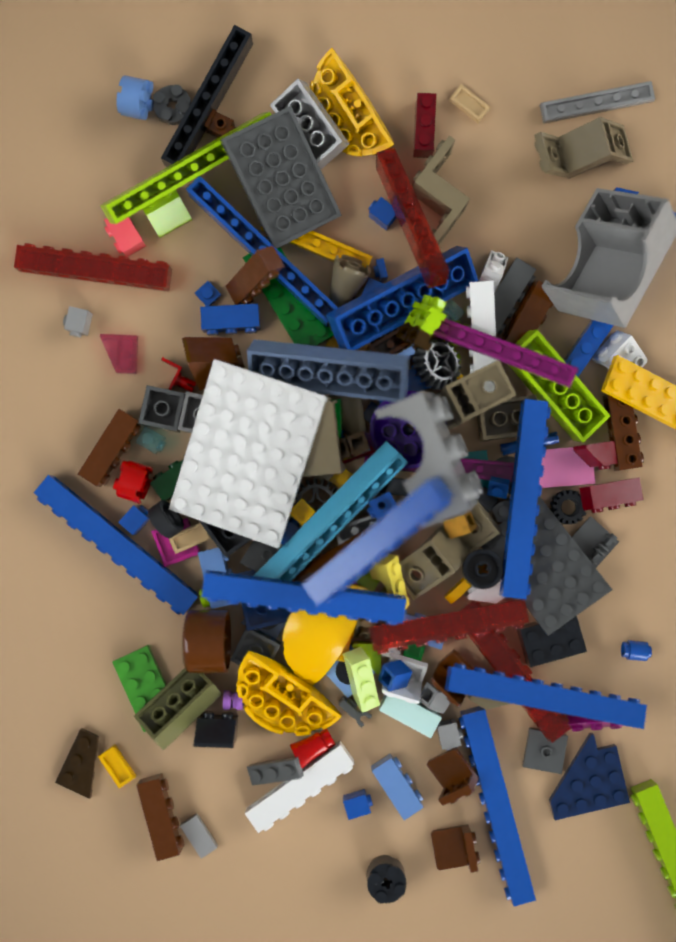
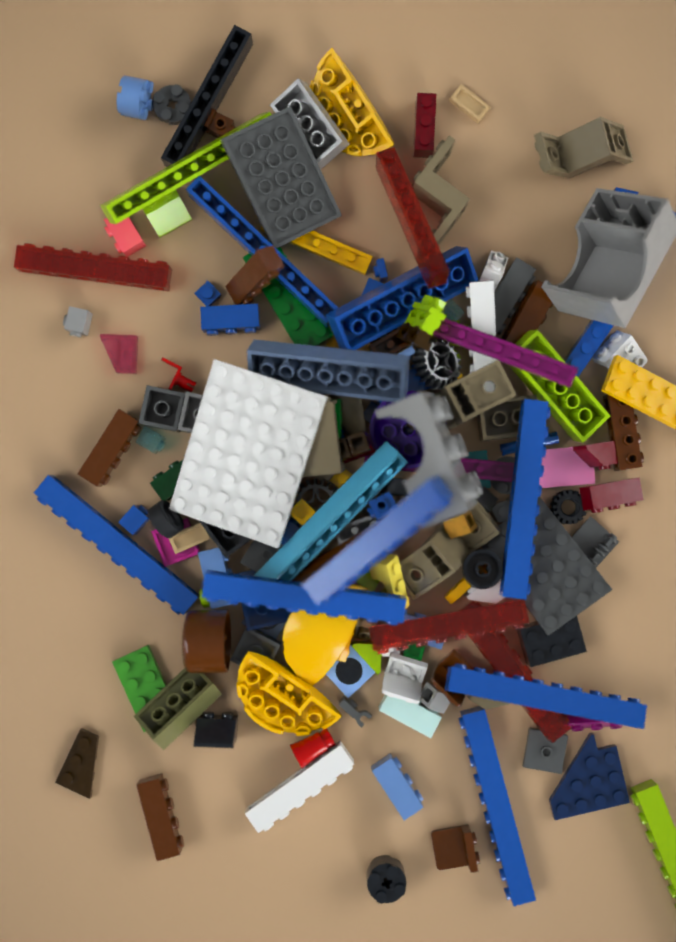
(117, 766): yellow tile -> none
(133, 481): red brick -> none
(199, 835): light grey tile -> none
(203, 350): reddish brown slope -> none
(237, 702): medium lavender wheel -> none
(275, 771): dark grey plate -> none
(347, 279): dark tan cone -> none
(357, 804): blue brick -> none
(361, 679): yellowish green brick -> none
(382, 213): blue brick -> none
(395, 675): blue brick -> none
(449, 734): light grey brick -> none
(453, 775): reddish brown bracket -> none
(498, 487): blue plate -> none
(597, 102): light grey tile -> none
(636, 650): blue brick -> none

